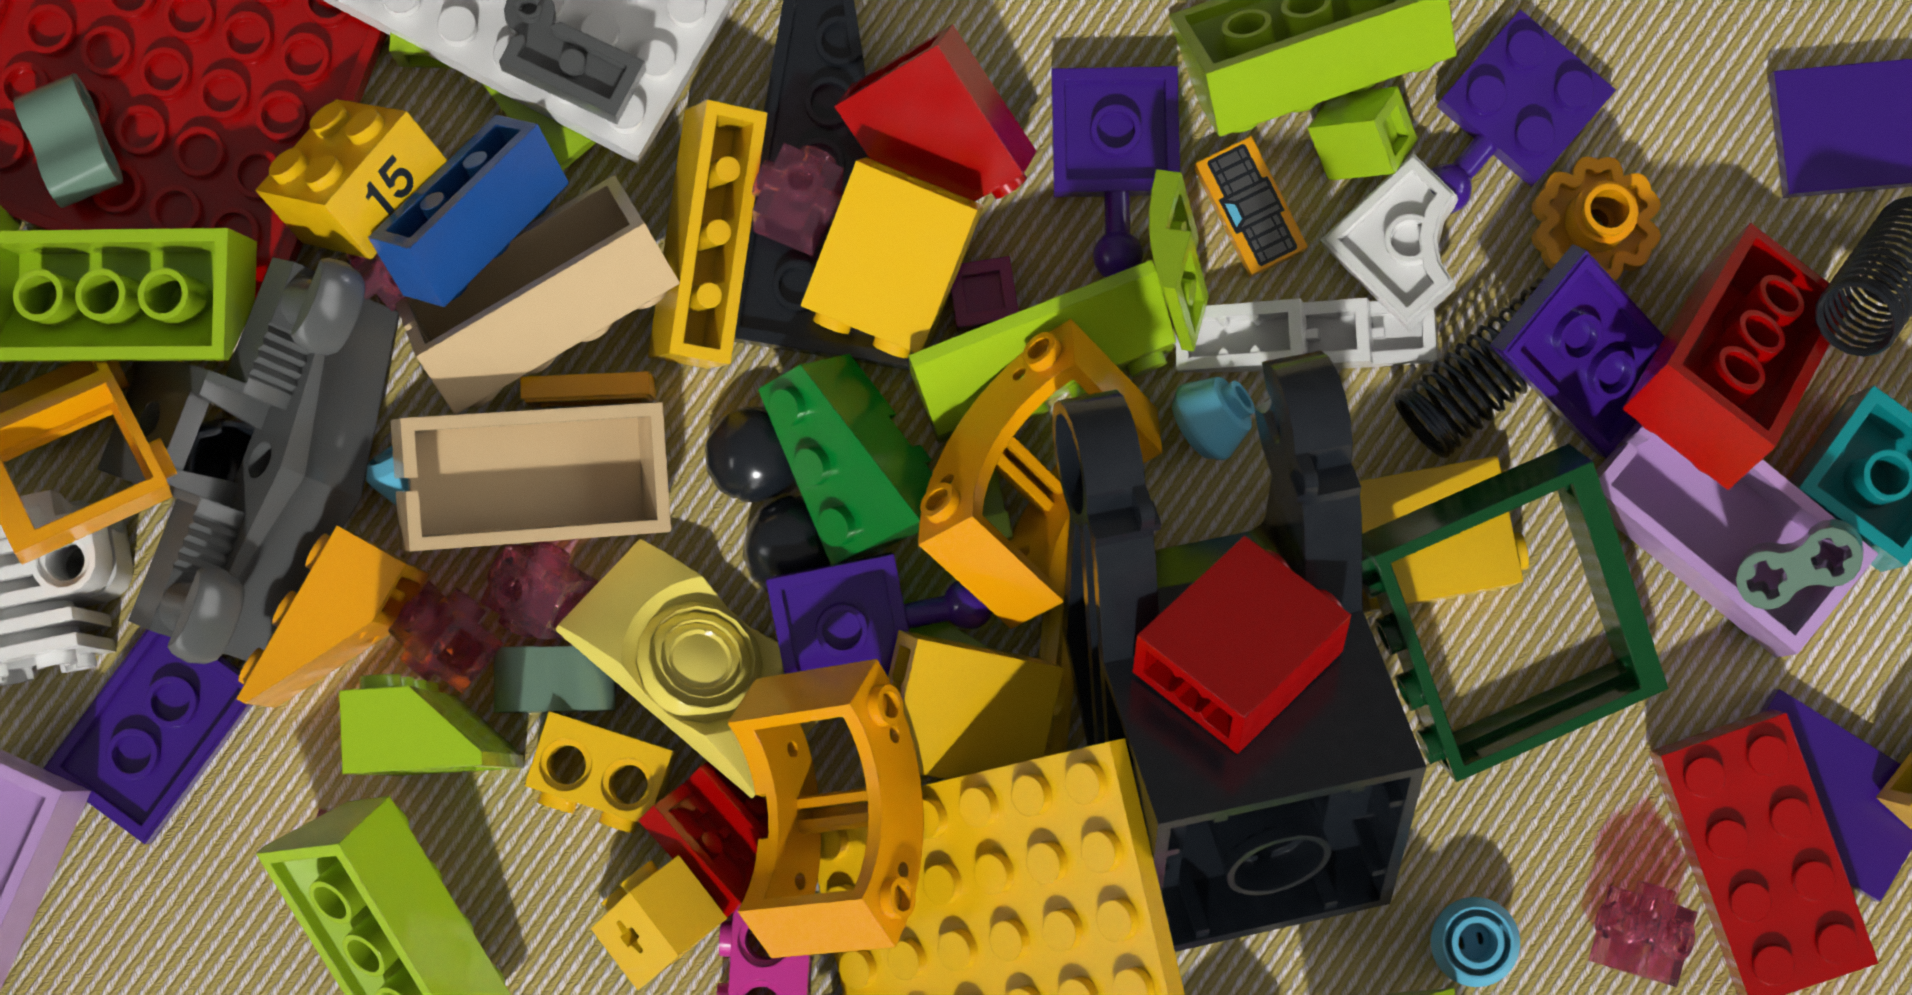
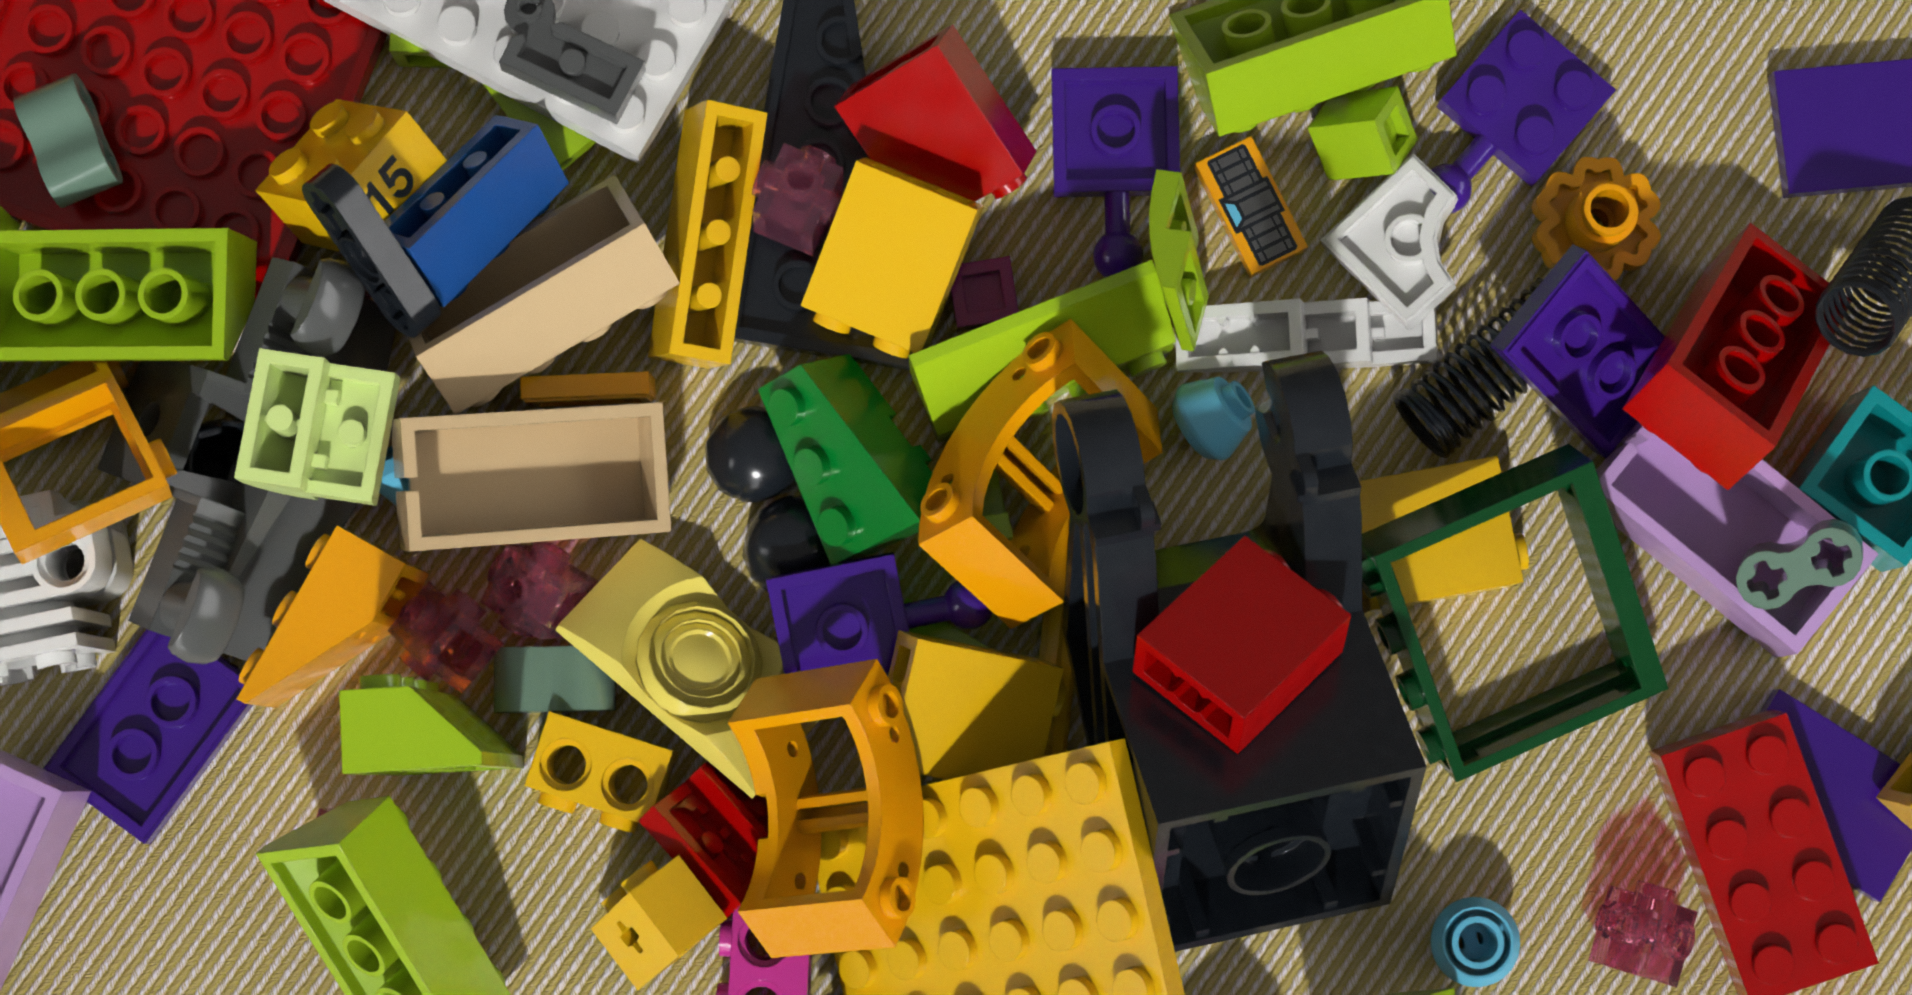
(317, 428): none -> yellowish green brick
(371, 250): none -> black beam

